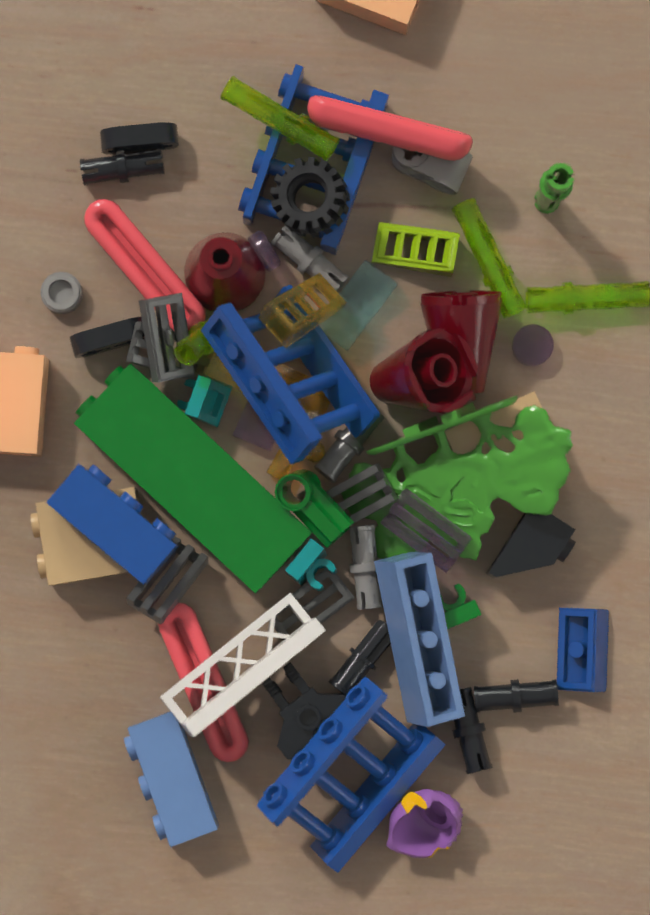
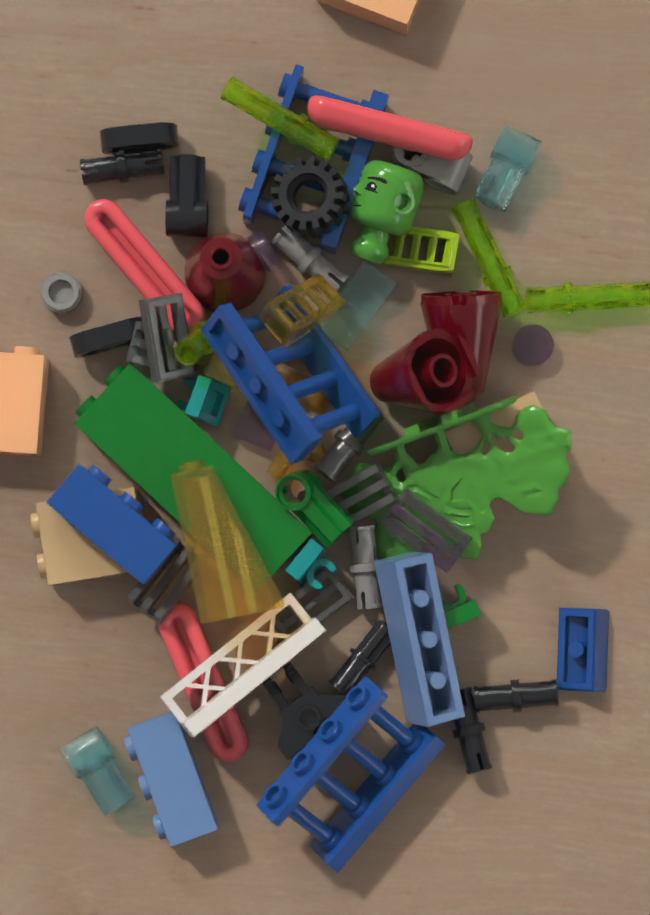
(93, 762): none -> clear light blue piece
(187, 208): none -> black piece
(221, 555): none -> clear yellow slope
(384, 205): none -> bright green piece
(424, 823): medium lavender hair -> none
(509, 162): none -> clear light blue piece
(533, 544): black slope -> none
(554, 188): bright green pin -> none

